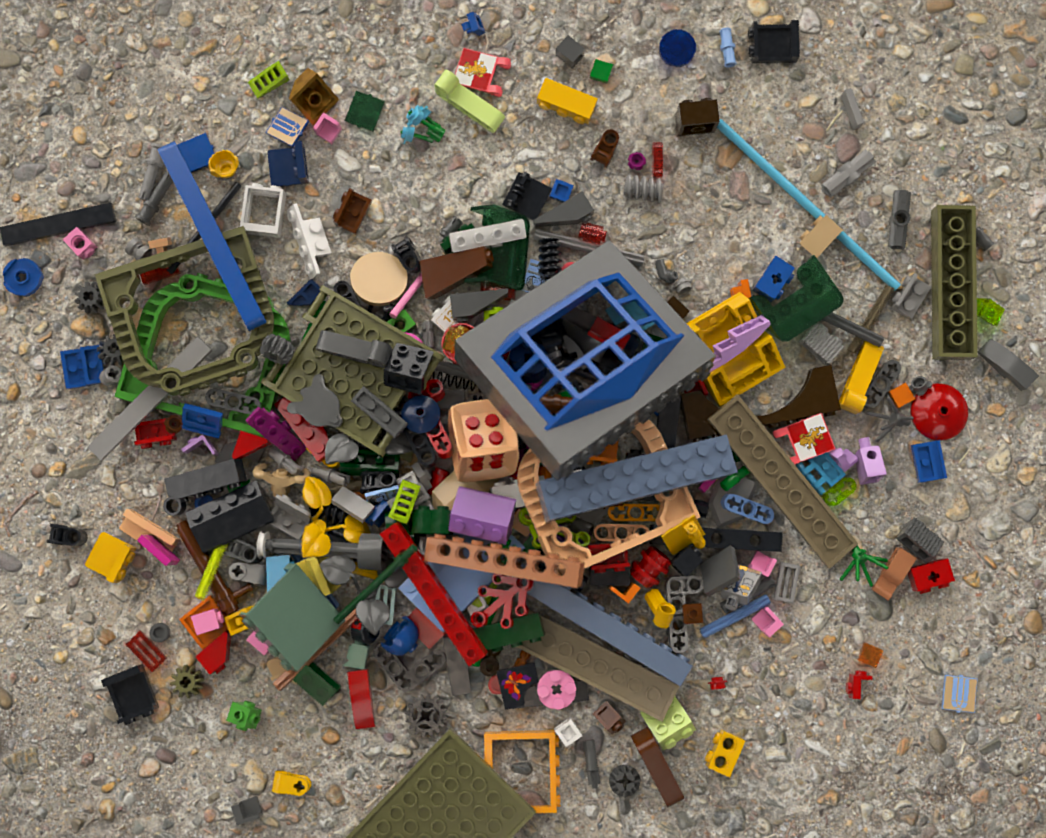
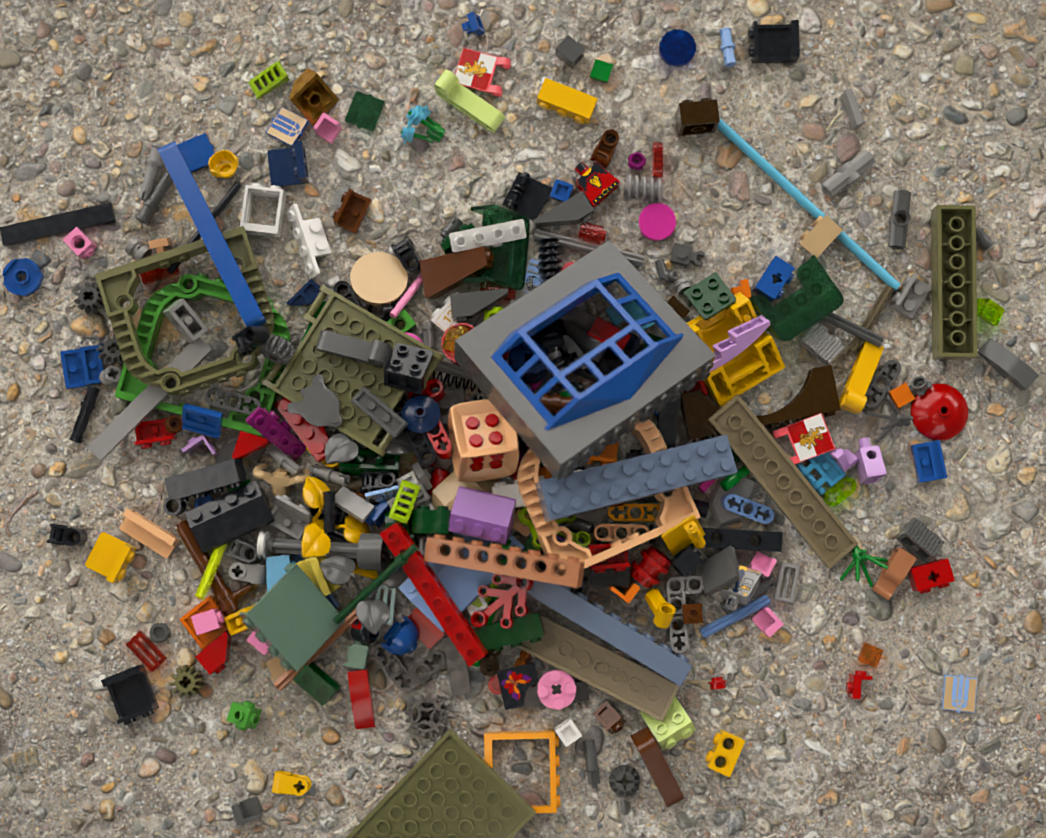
(85, 412): none -> black pin
(158, 550): dark pink tile -> none
(185, 320): none -> light grey brick
(250, 339): none -> black piece
(329, 511): none -> black pin
(595, 183): none -> torso
(657, 222): none -> dark pink tile
(683, 254): none -> dark grey plate
(709, 296): none -> dark green bracket

